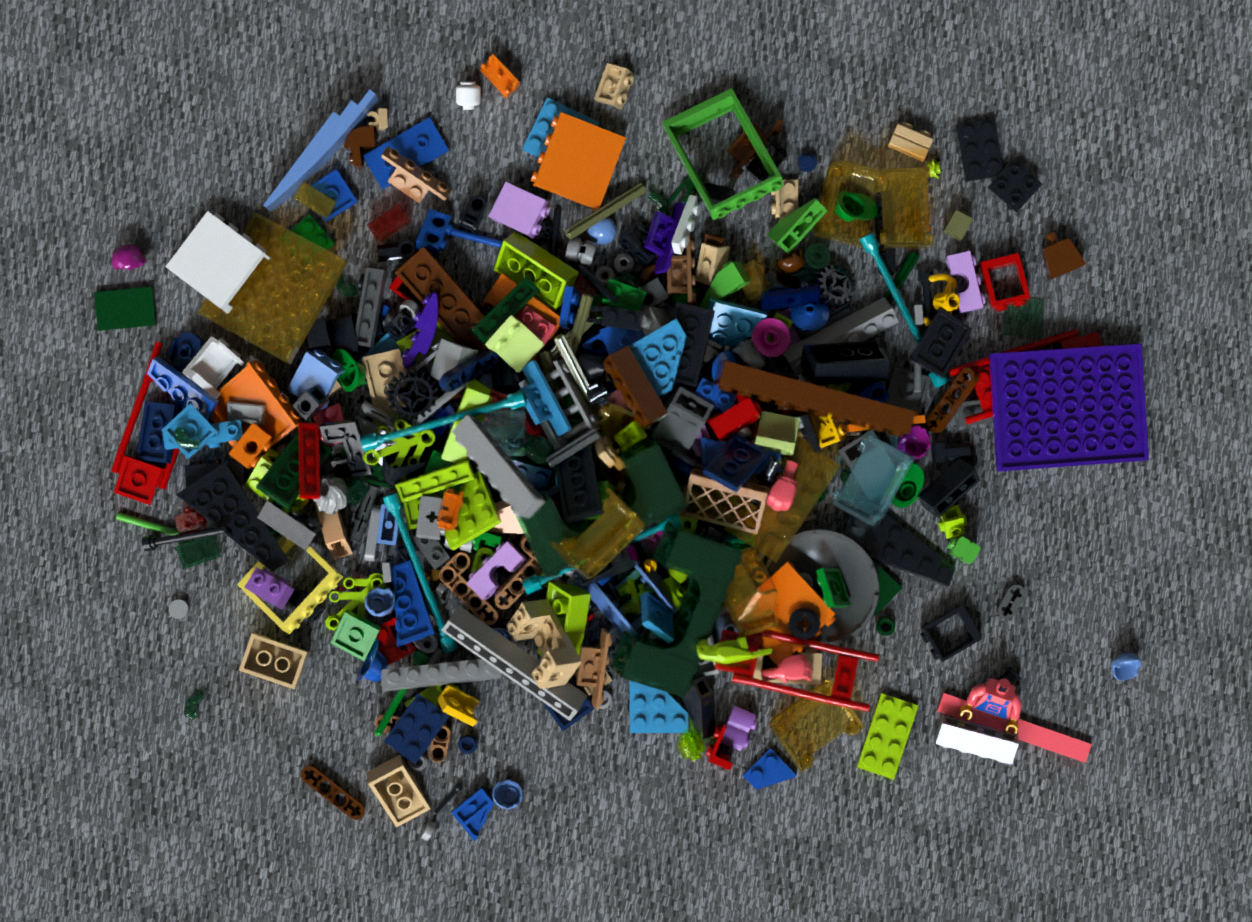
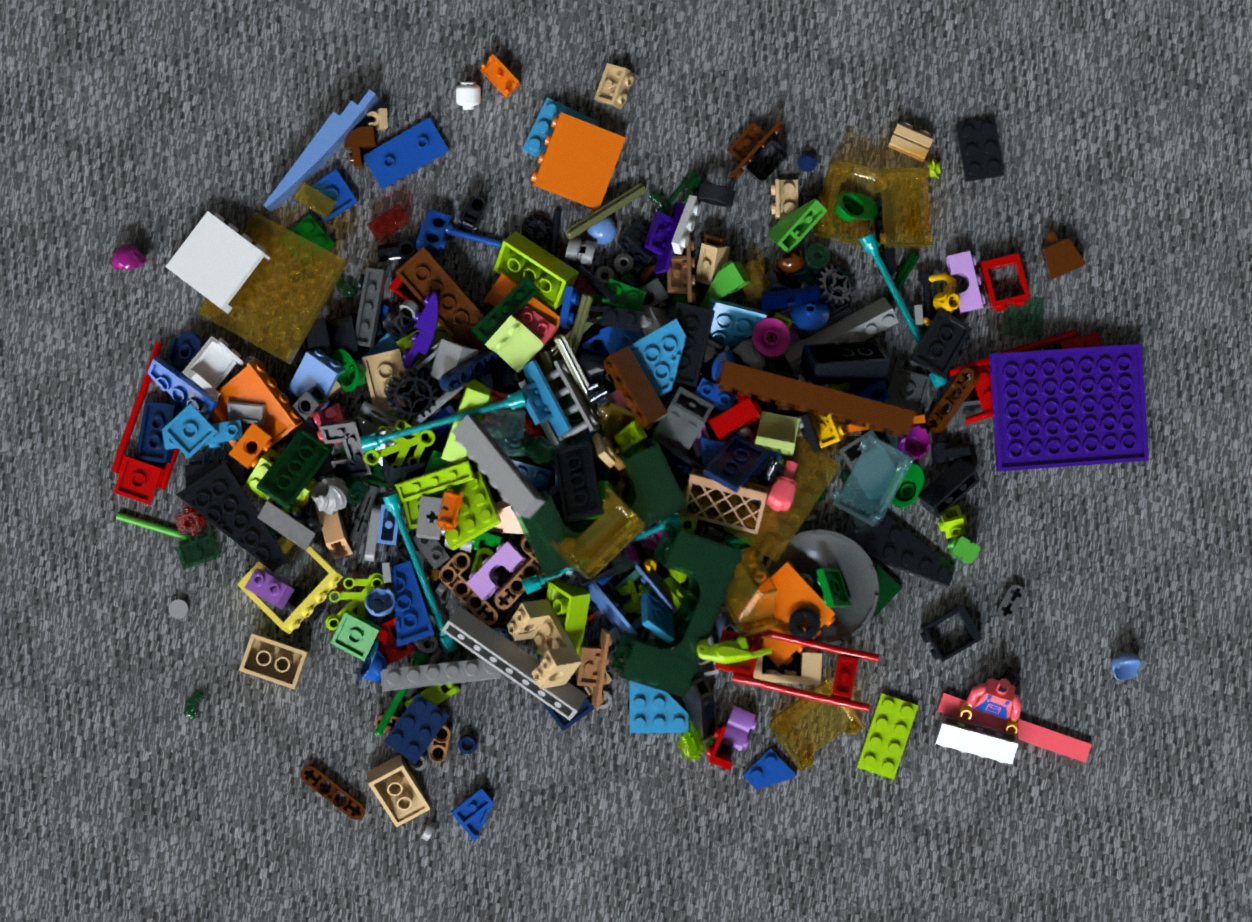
(125, 308): dark green tile -> none
(152, 542): black piece -> none
(183, 440): clear green arm -> none
(309, 461): red plate -> none
(411, 178): medium nougat bracket -> none
(458, 704): yellow bracket -> none
(458, 787): black hinge -> none
(507, 794): medium blue hair -> none
(520, 210): lavender panel -> none
(572, 447): dark grey axle -> none
(709, 111): bright green window -> none
(791, 668): coral piece -> none
(890, 630): dark green plate -> none
(917, 372): light grey bar -> none
(958, 224): olive brick -> none
(1015, 185): black hinge -> none

